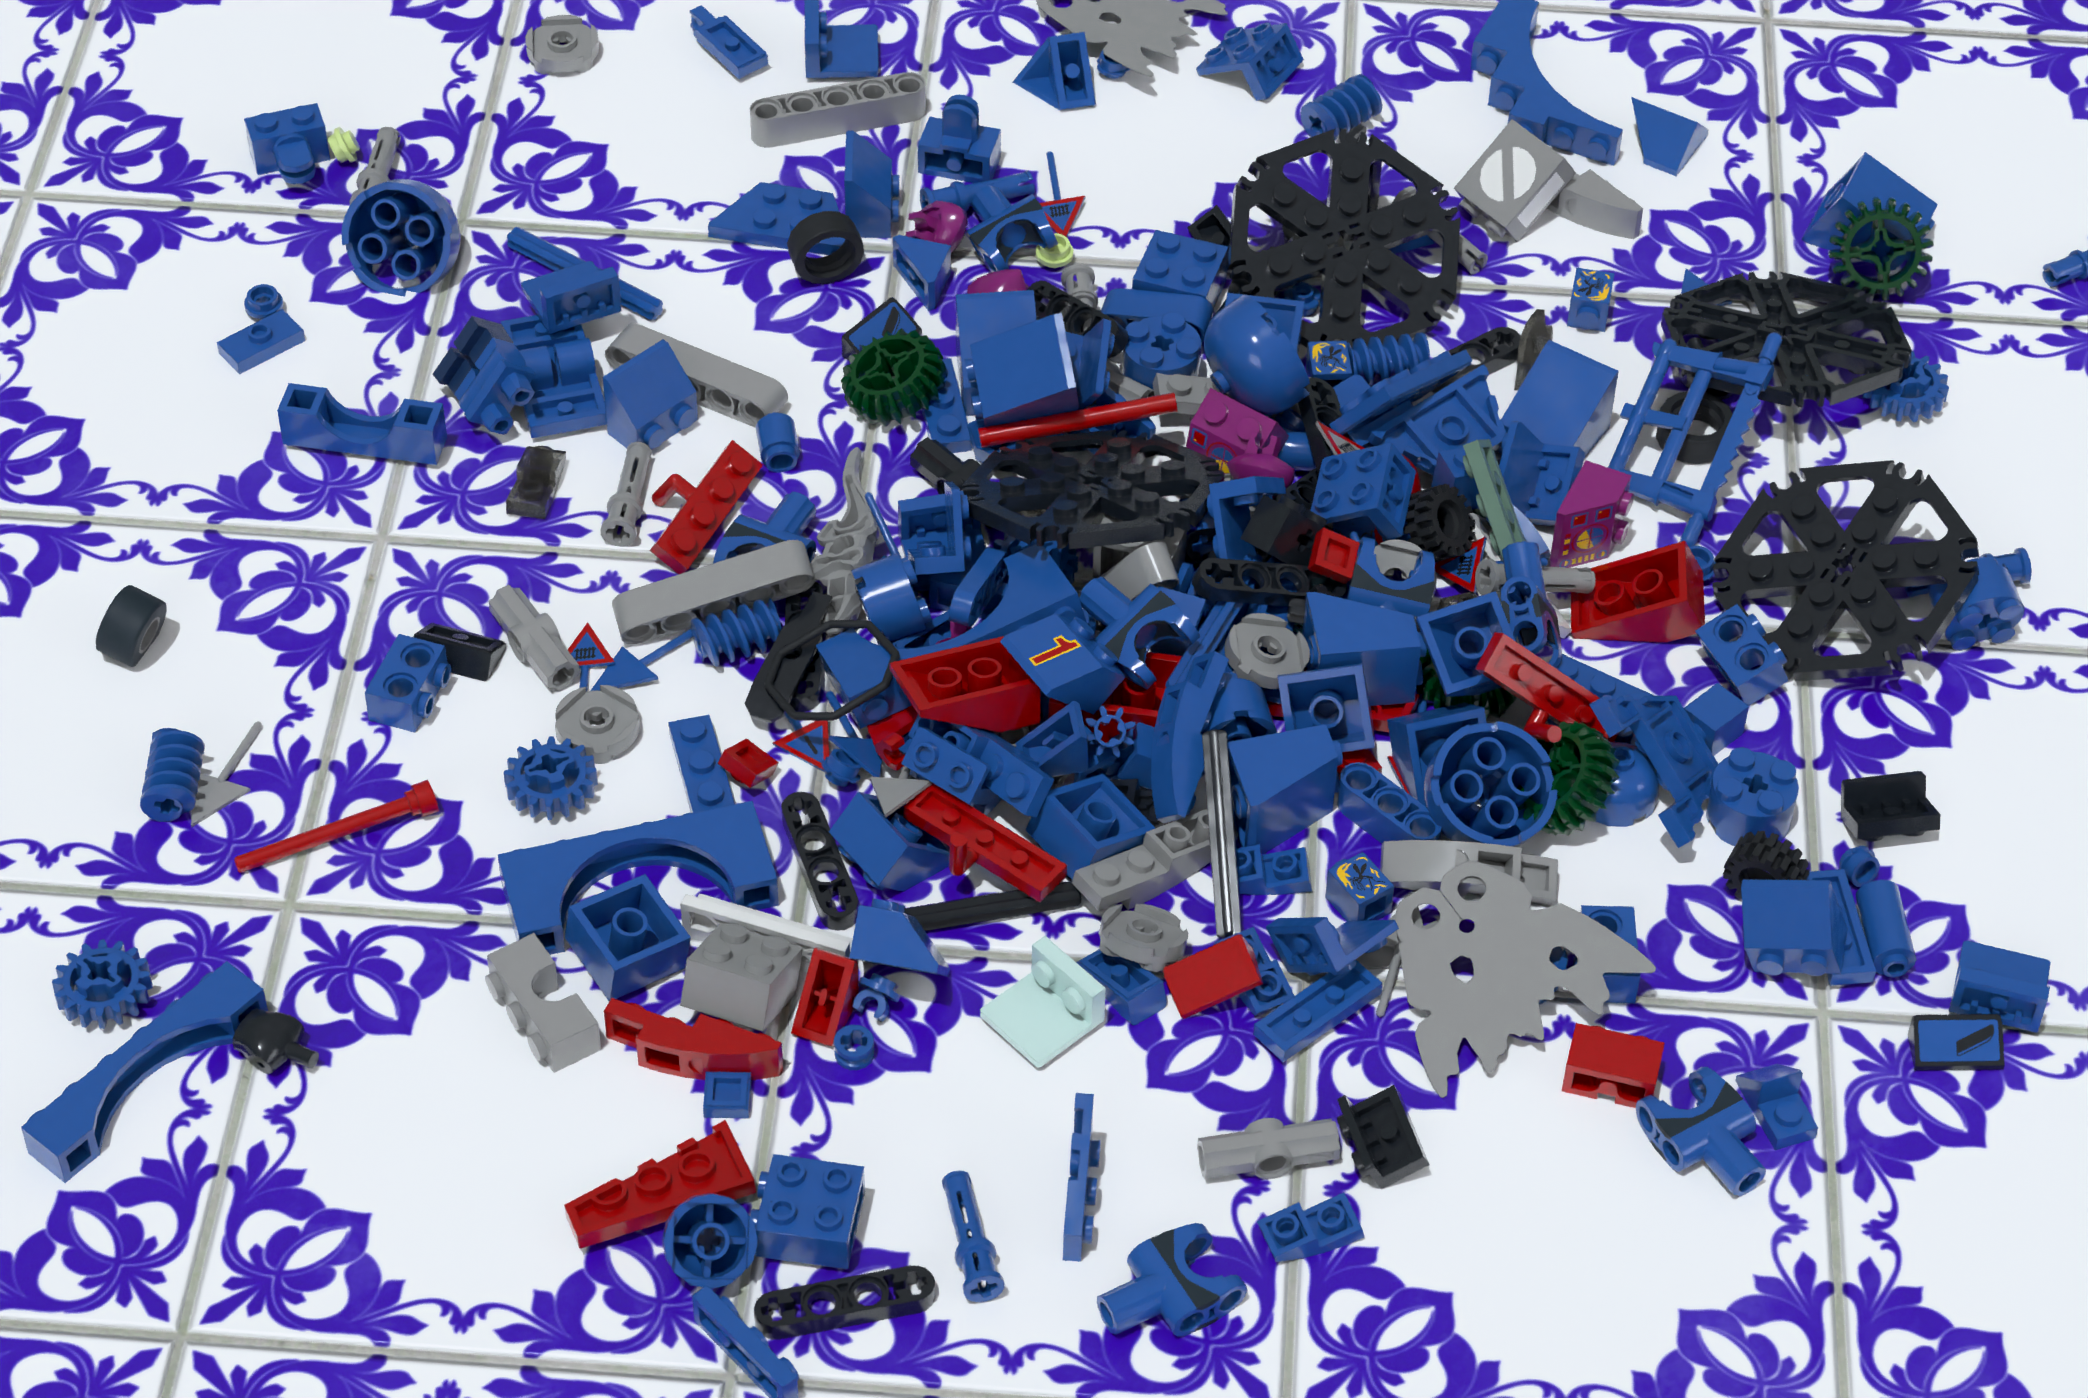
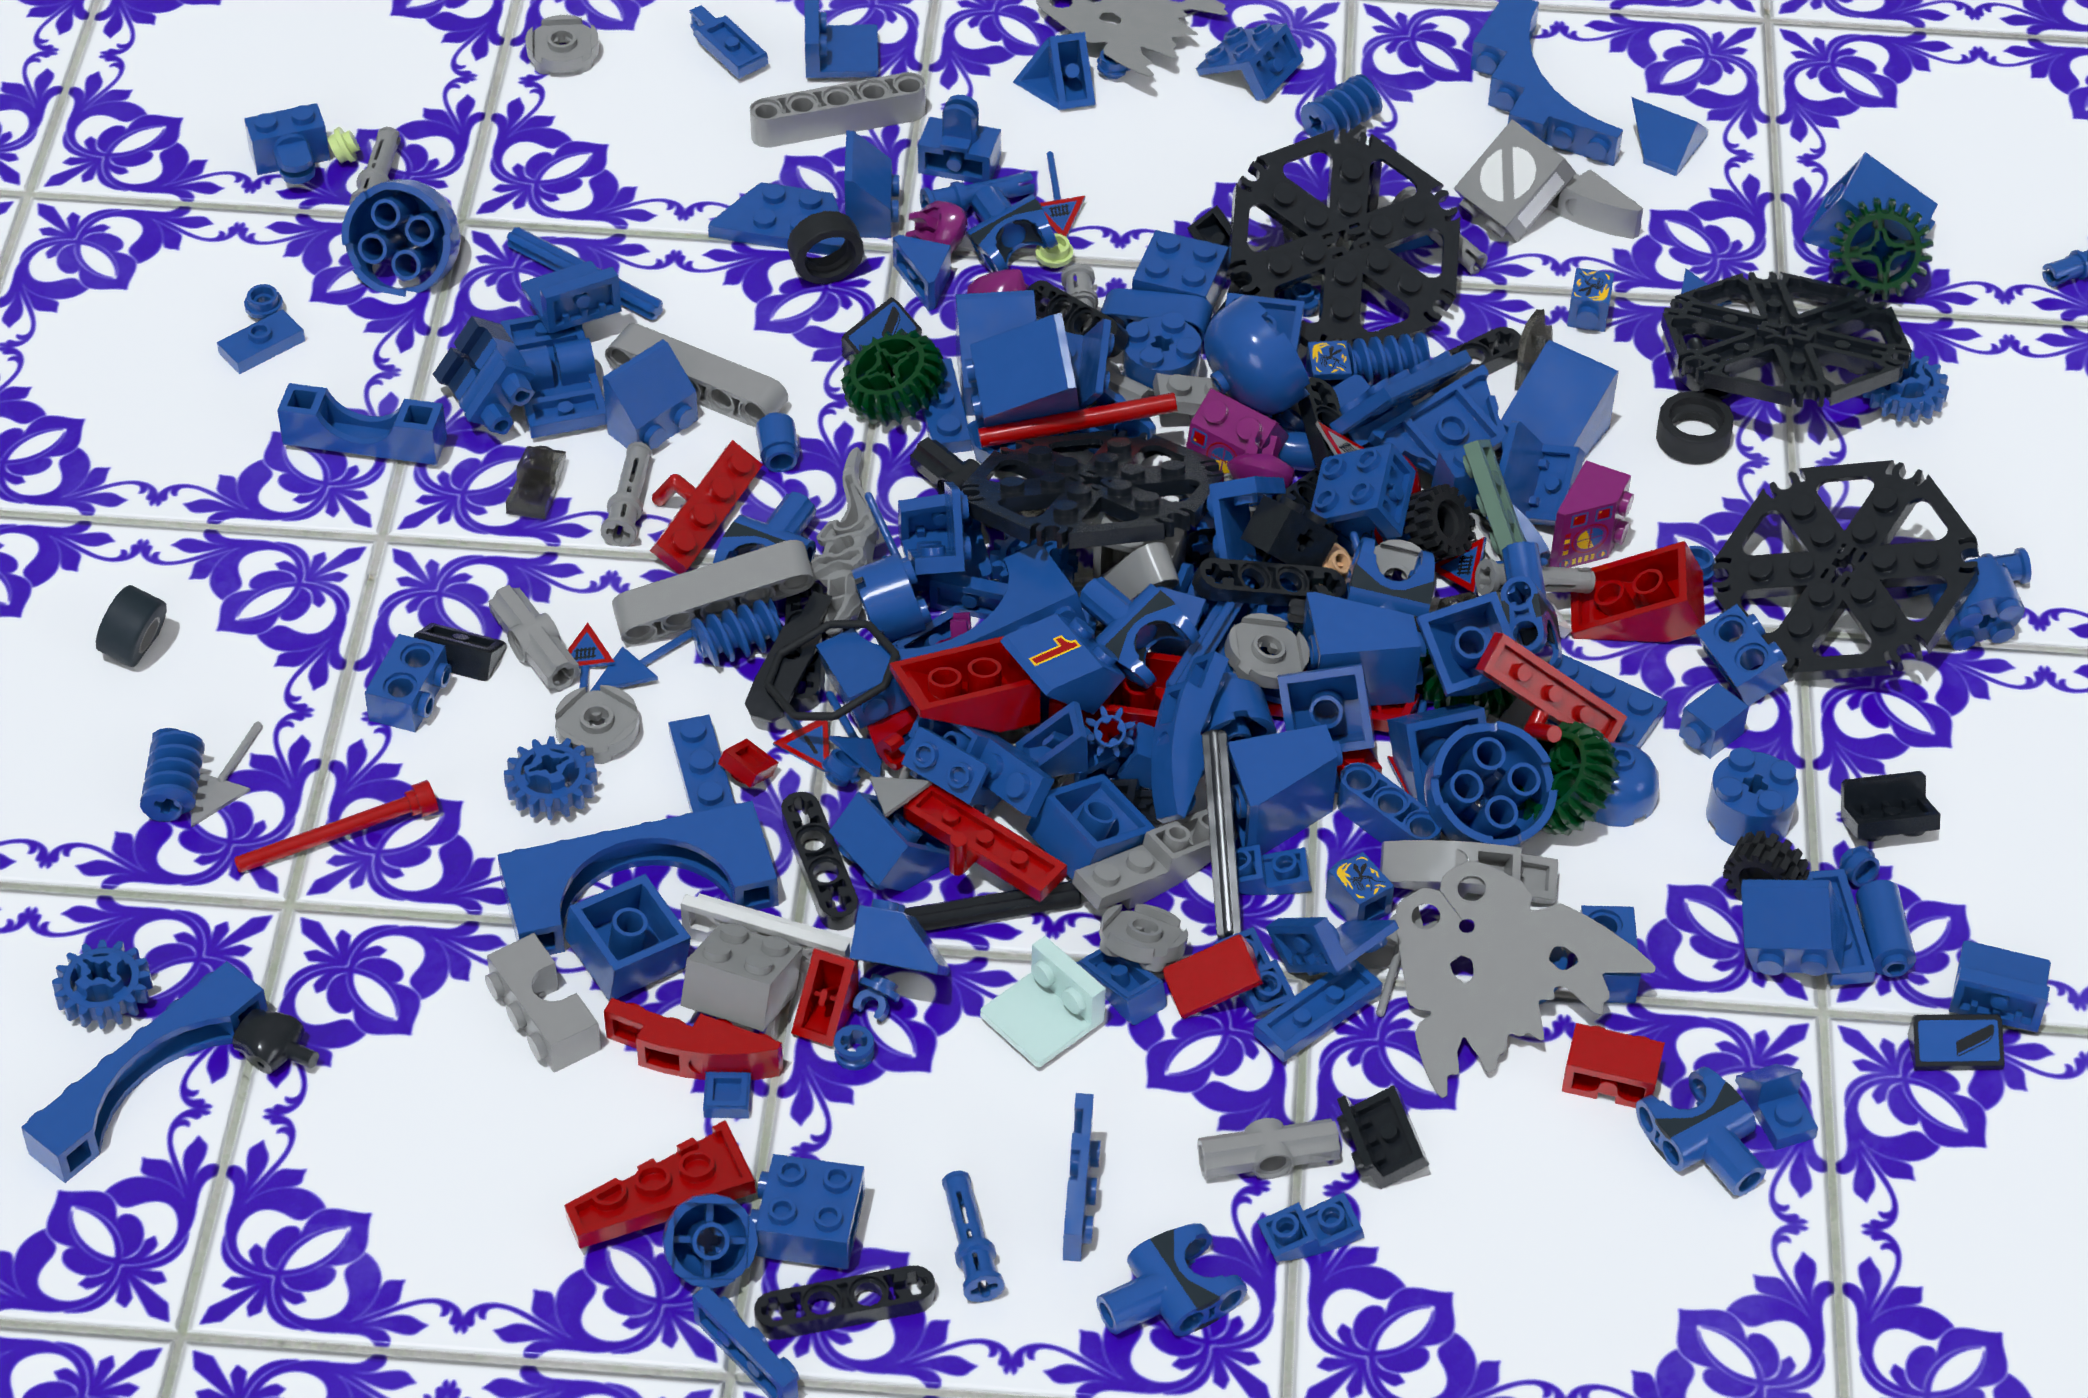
(978, 587): blue beam -> none
(1333, 555): red plate -> none
(1674, 748): blue wing -> none
(1706, 365): blue piece -> none

